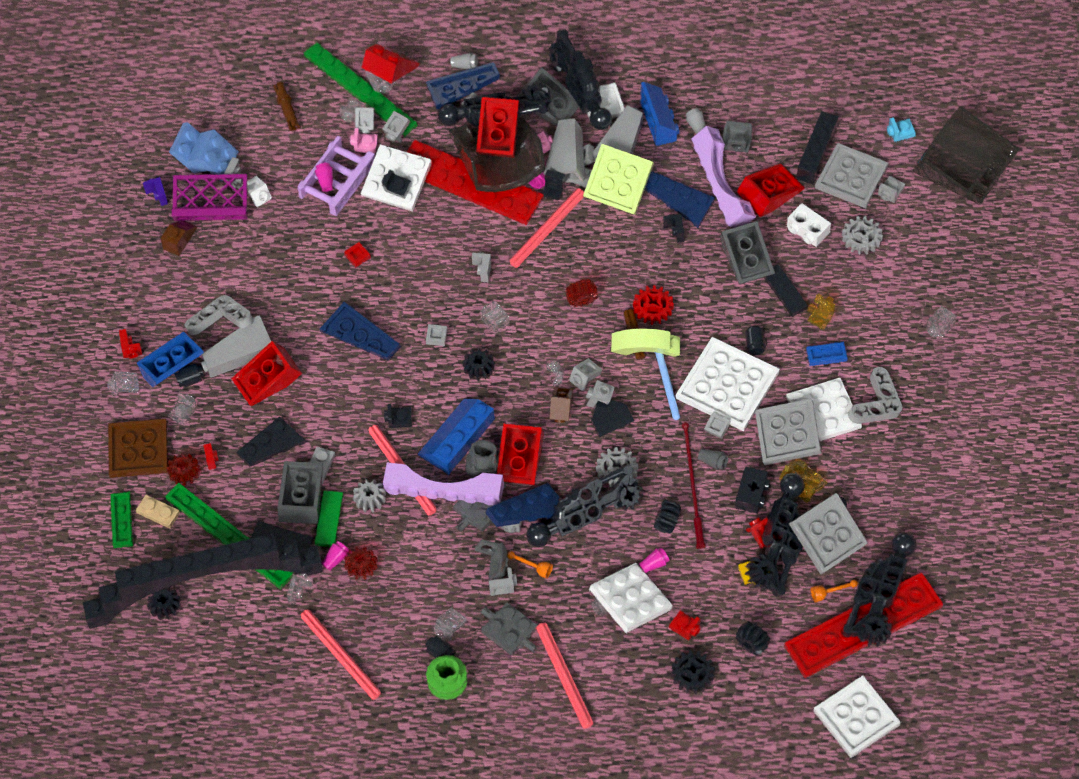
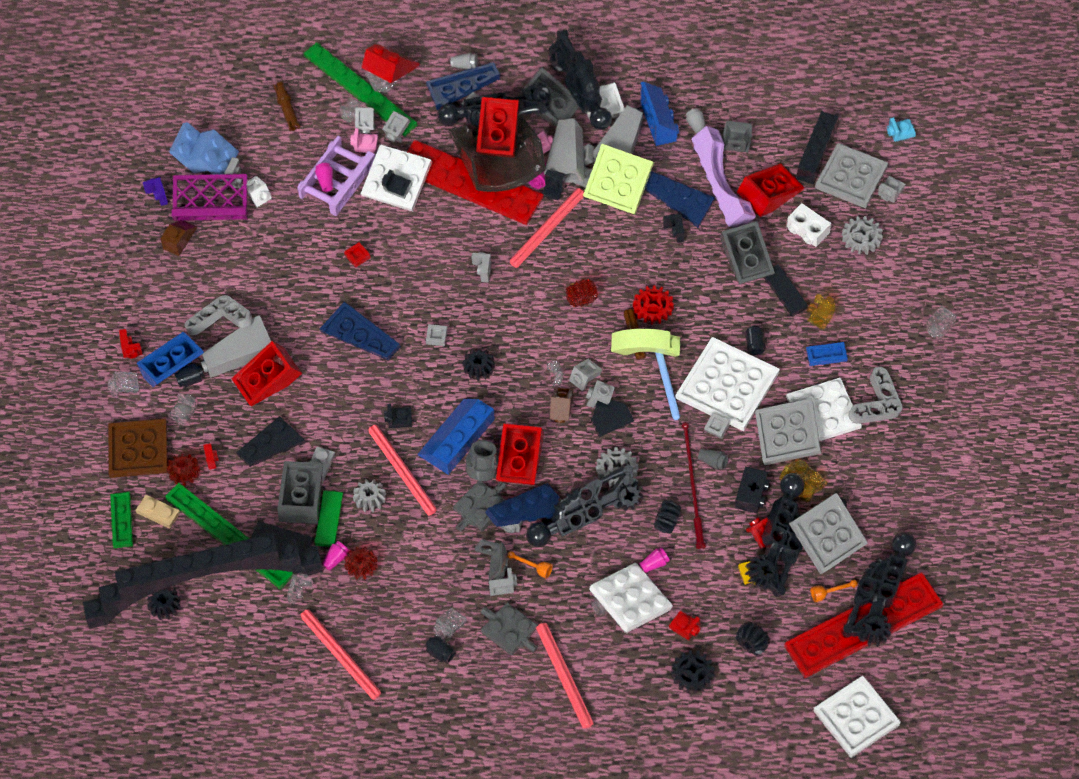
(455, 682): bright green piece -> none
(483, 488): lavender arch -> none
(494, 317): clear brick -> none
(966, 157): clear smoke windscreen -> none

